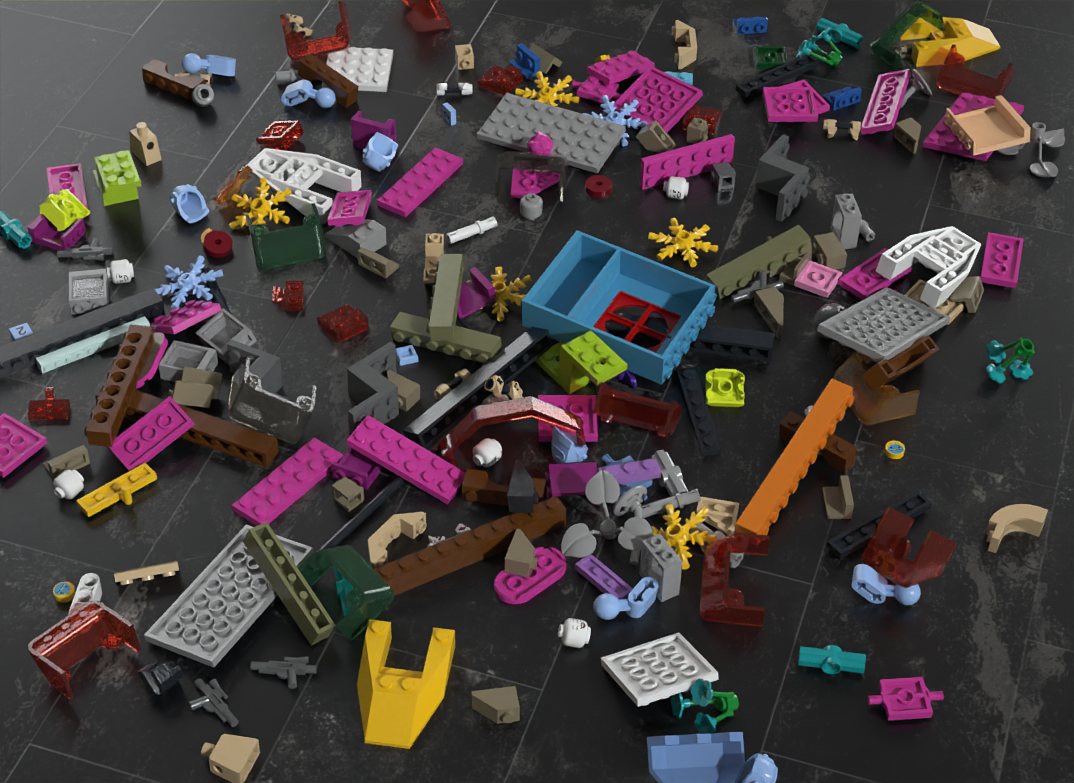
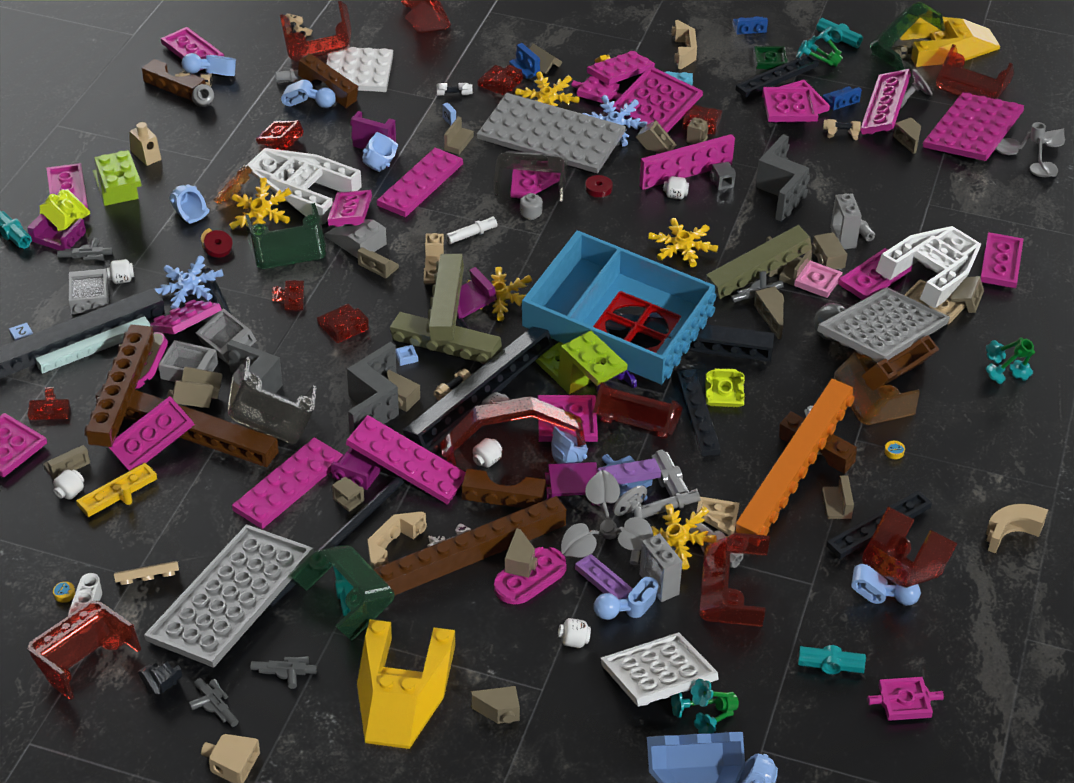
(187, 42): none -> dark pink plate
(288, 583): olive brick -> none
(456, 137): none -> dark tan panel
(464, 56): tan brick -> none
(497, 386): tan piece -> none
(522, 490): black slope -> none
(540, 144): dark pink piece -> none
(989, 127): light nougat panel -> none

